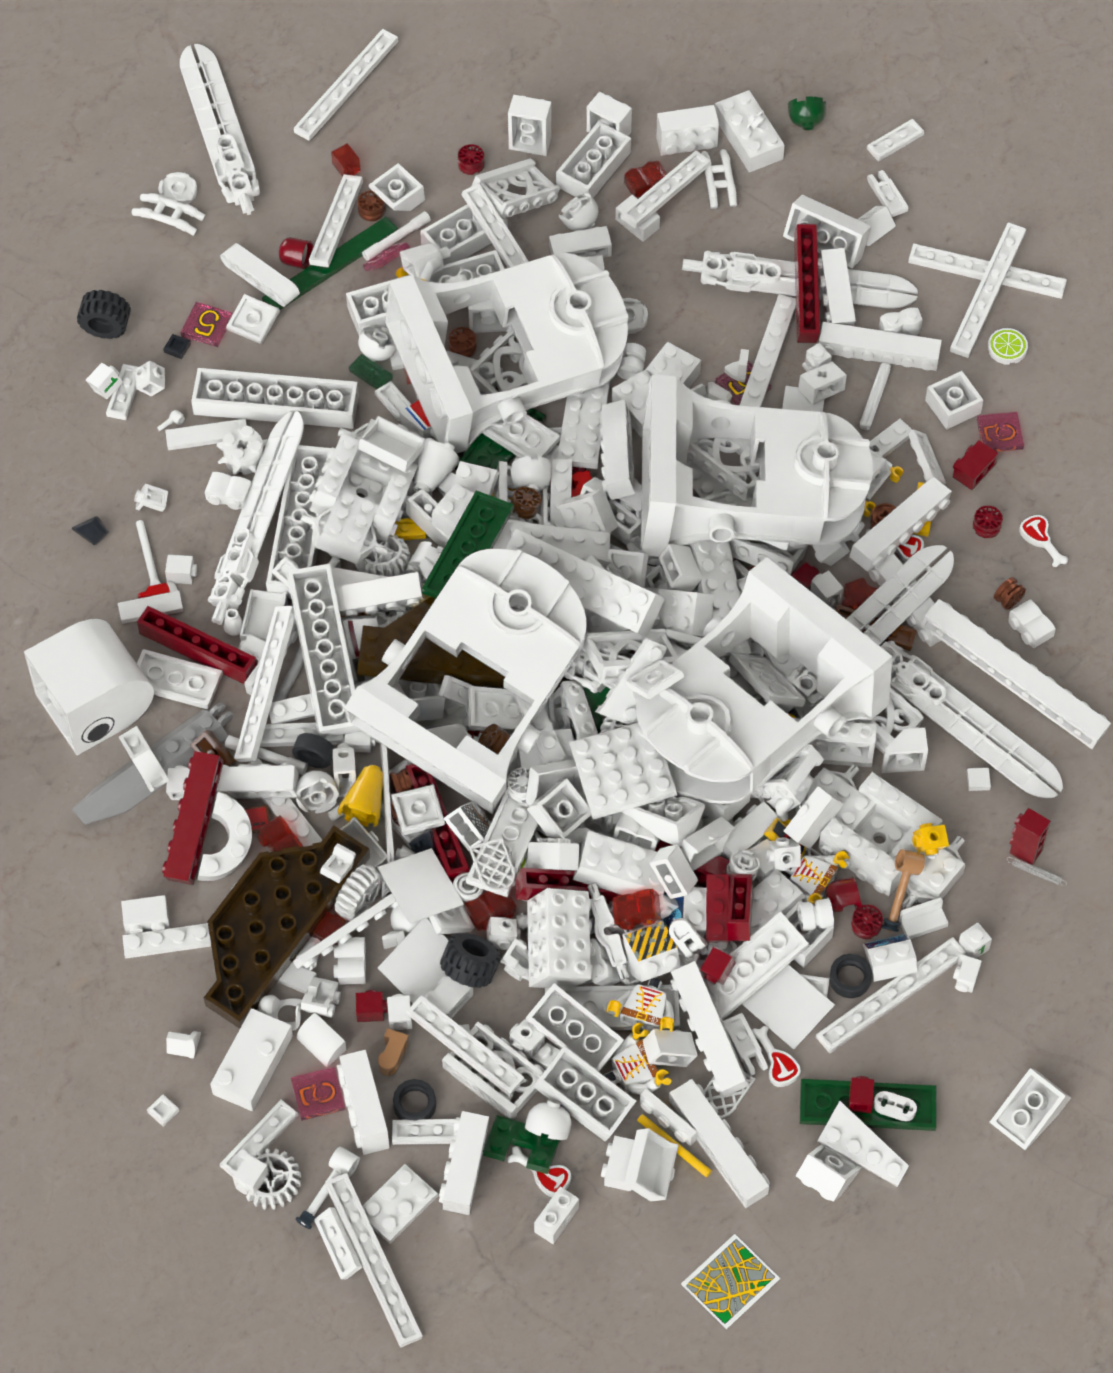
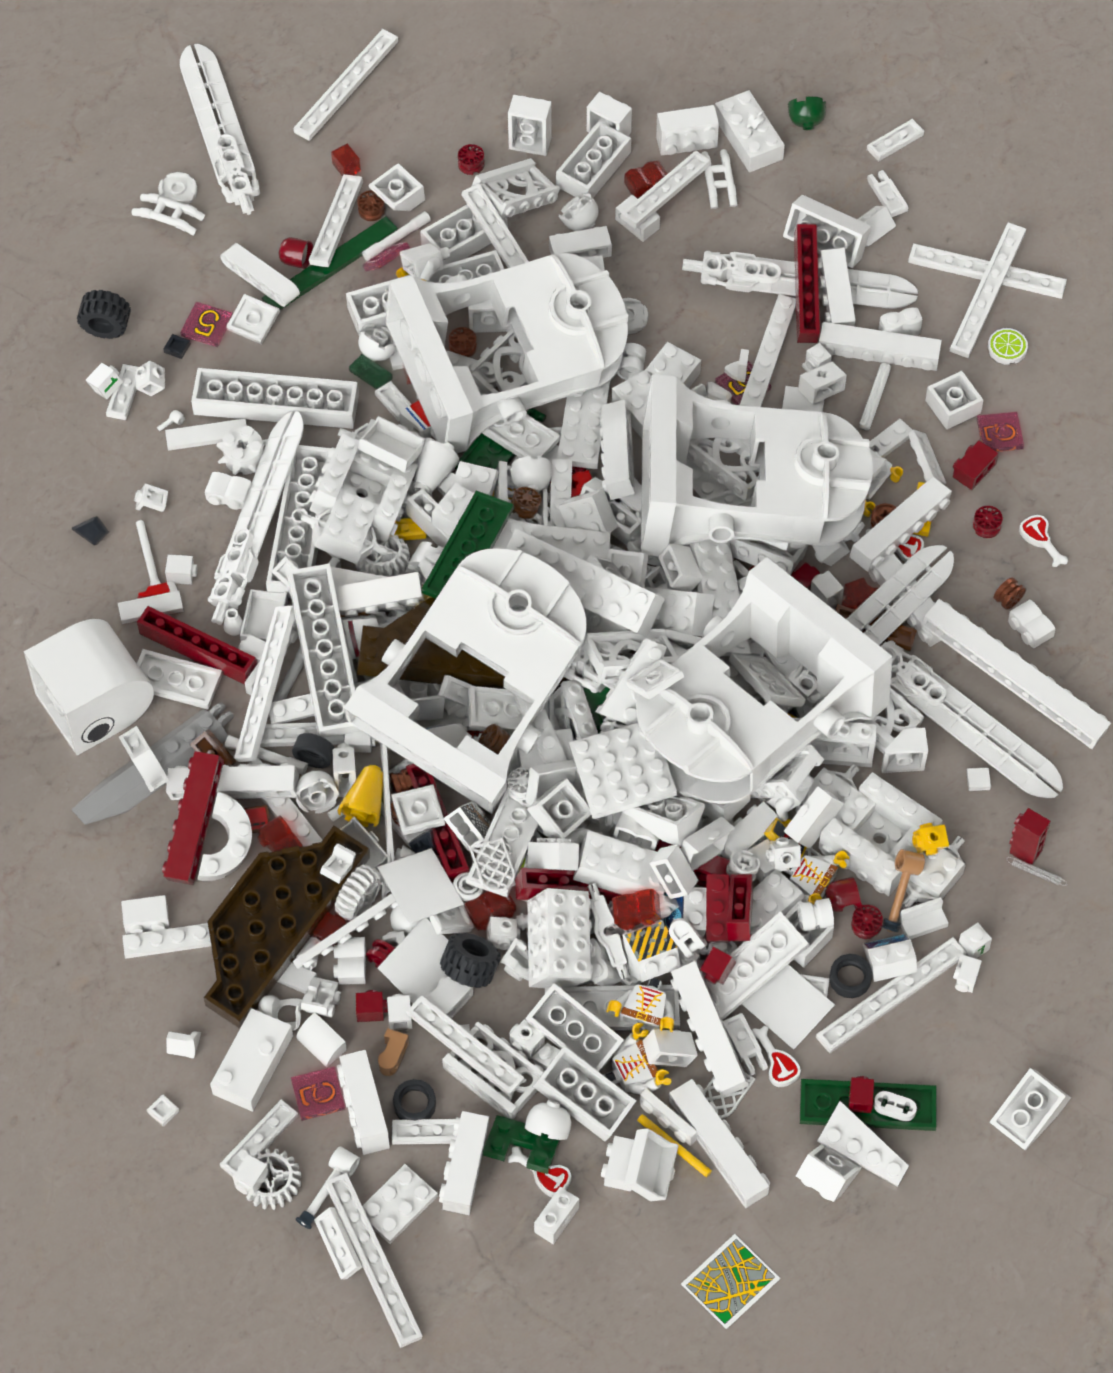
(379, 952): none -> dark red wheel

